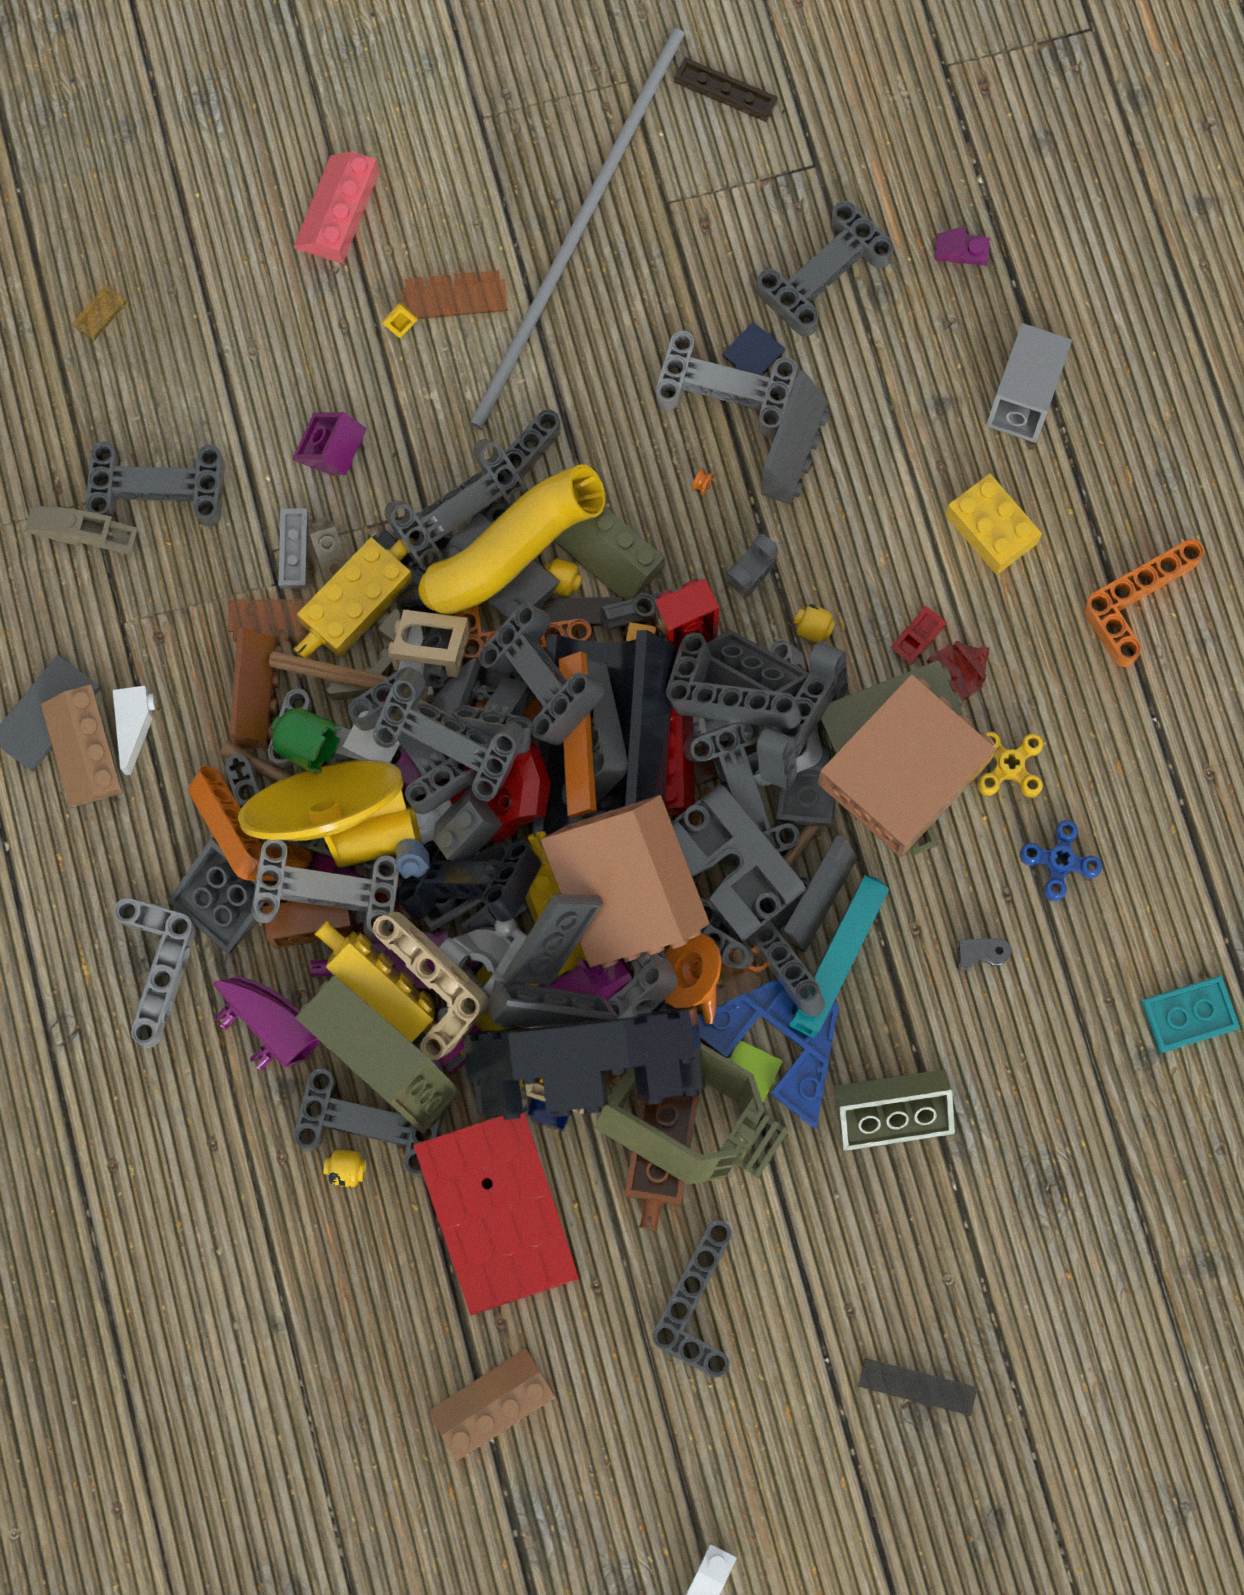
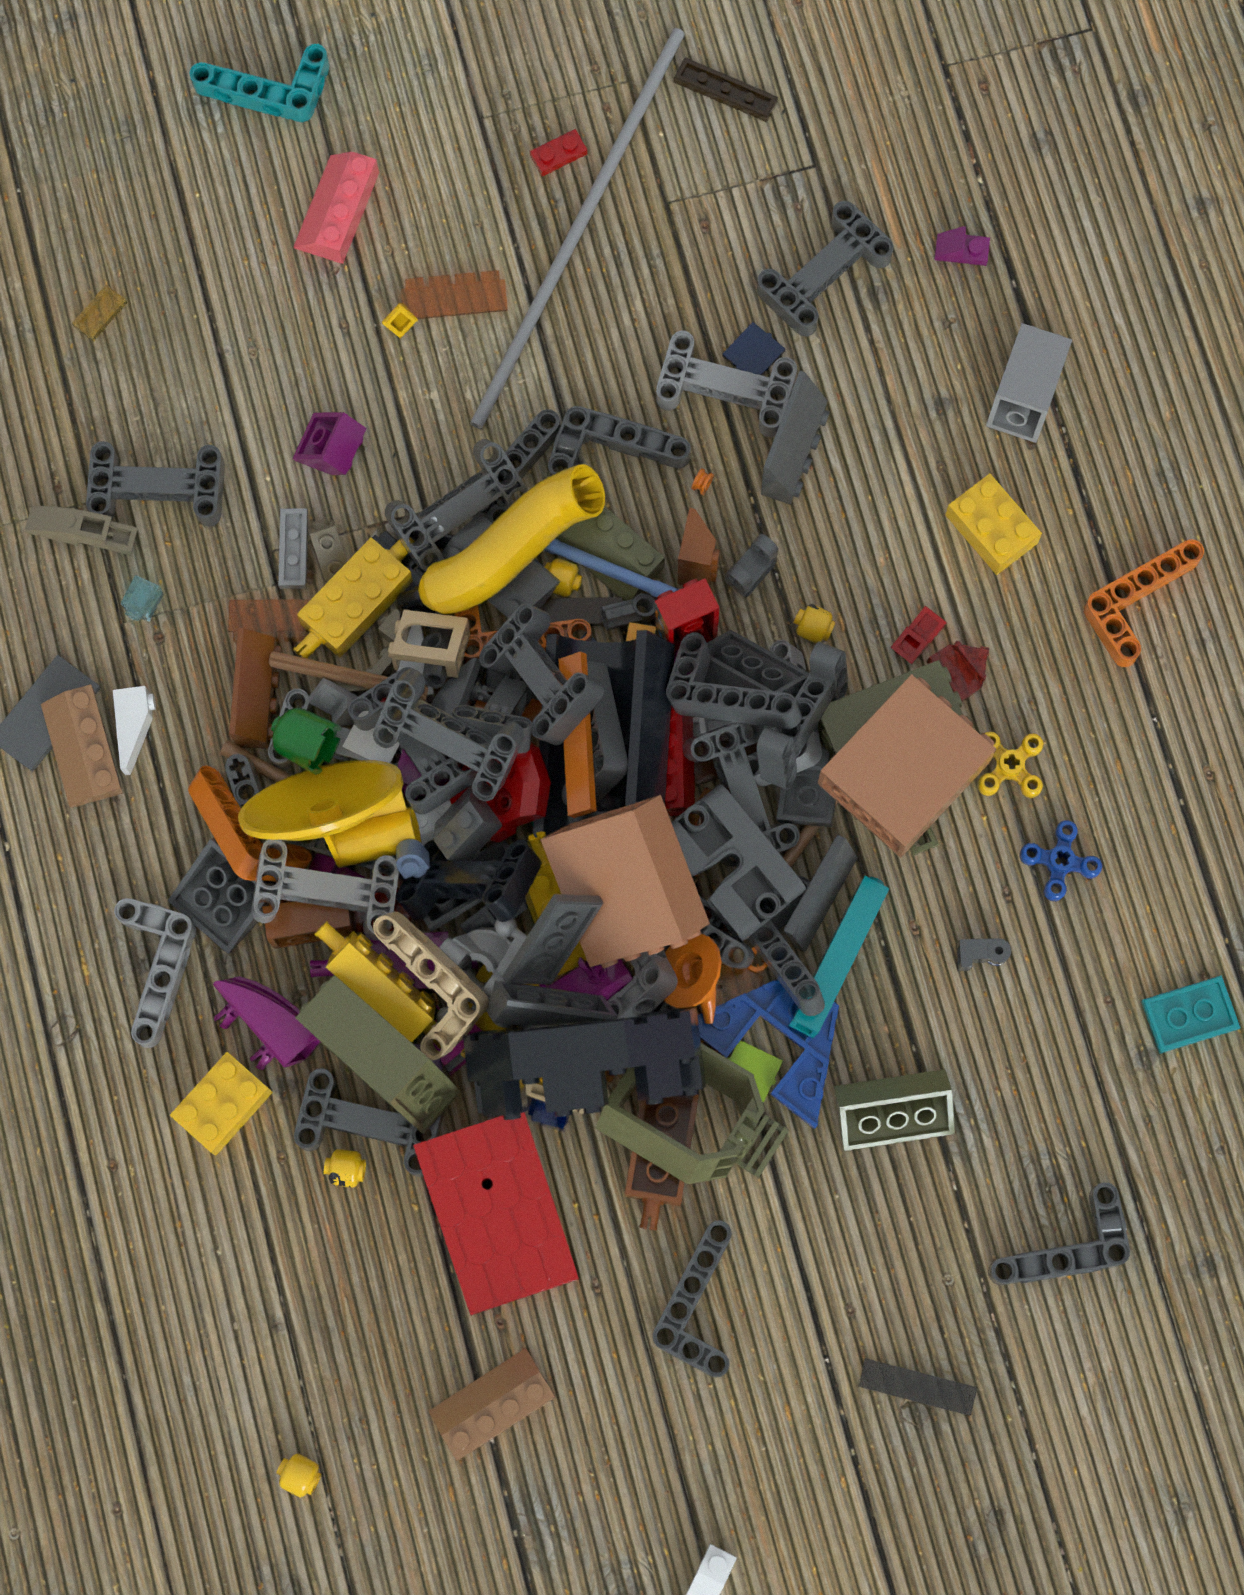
(141, 599): none -> clear light blue brick
(221, 1103): none -> yellow brick
(270, 96): none -> teal beam
(298, 1475): none -> yellow head
(333, 700): none -> light grey slope
(558, 152): none -> red plate
(605, 567): none -> medium blue piece
(608, 430): none -> dark grey beam
(698, 552): none -> dark orange slope
(1079, 1257): none -> dark grey beam

